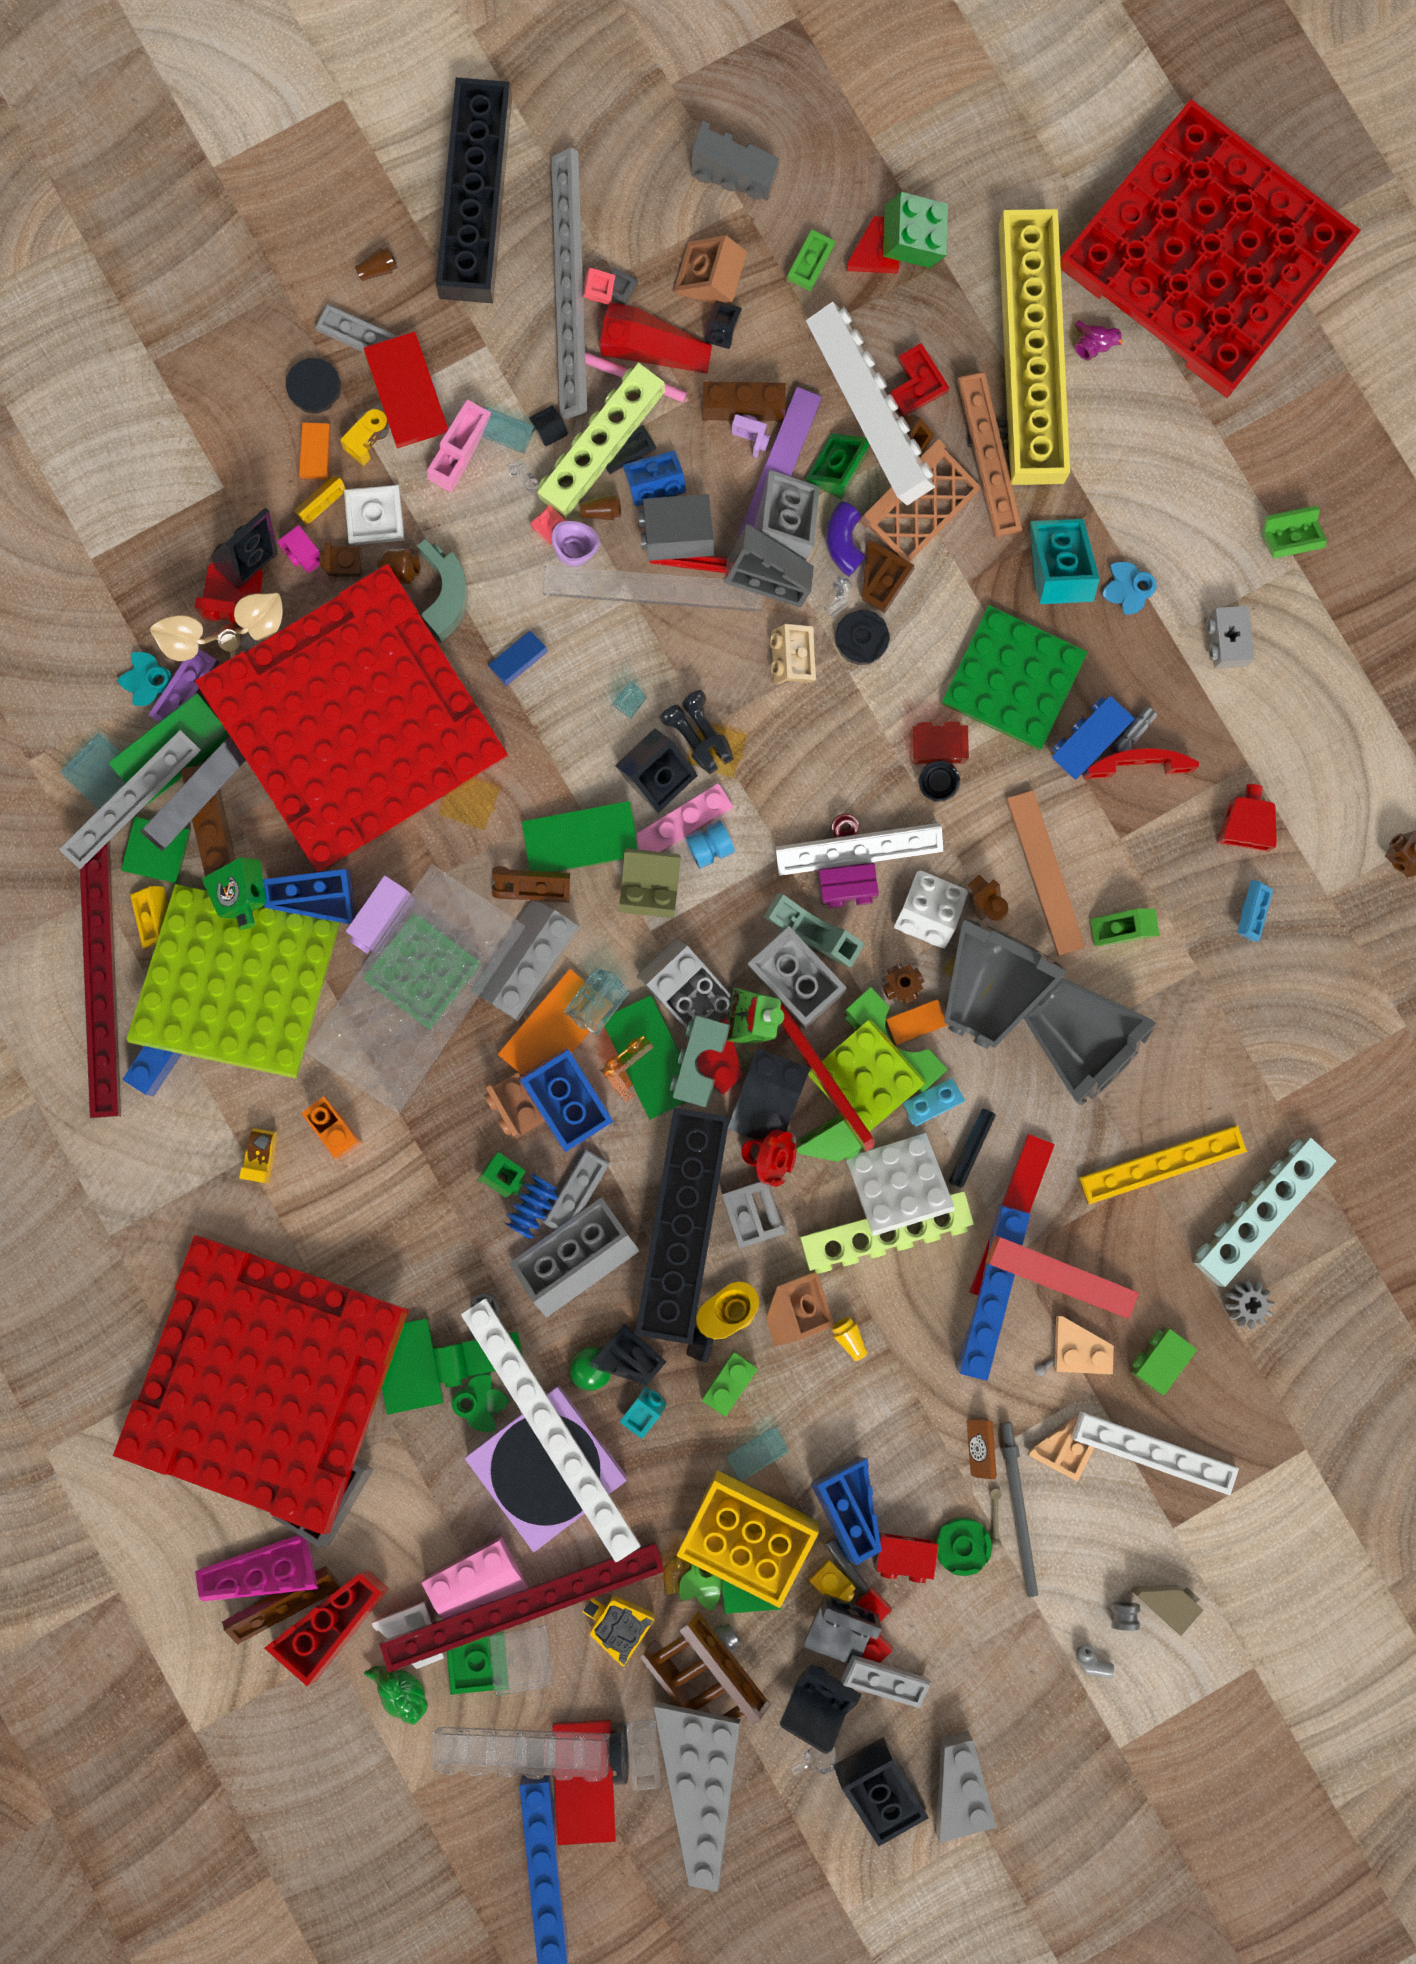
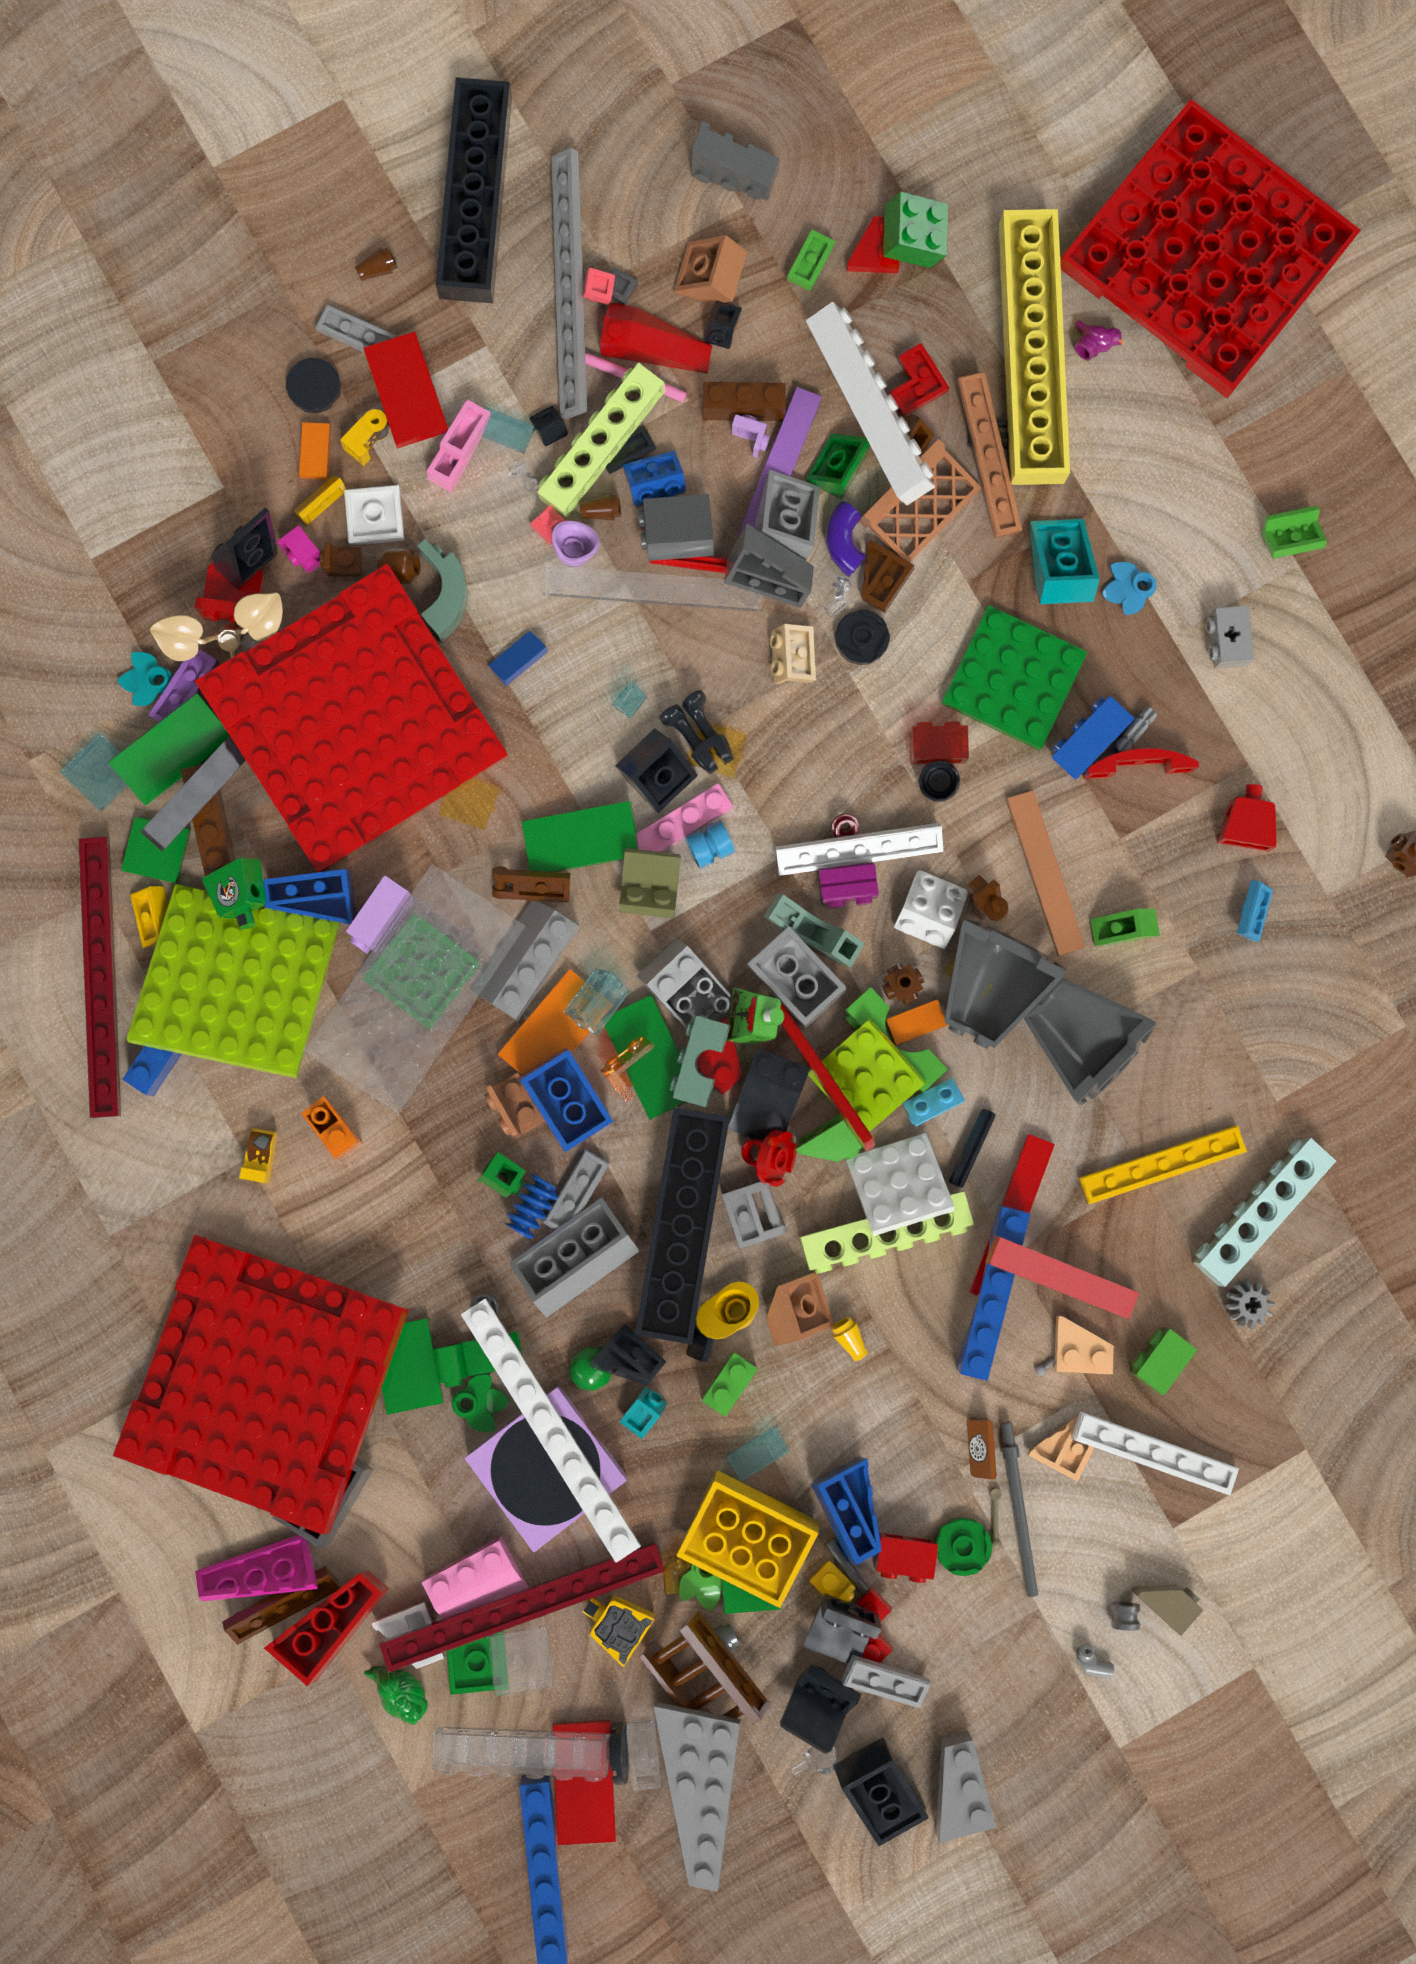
(129, 799): light grey plate -> none

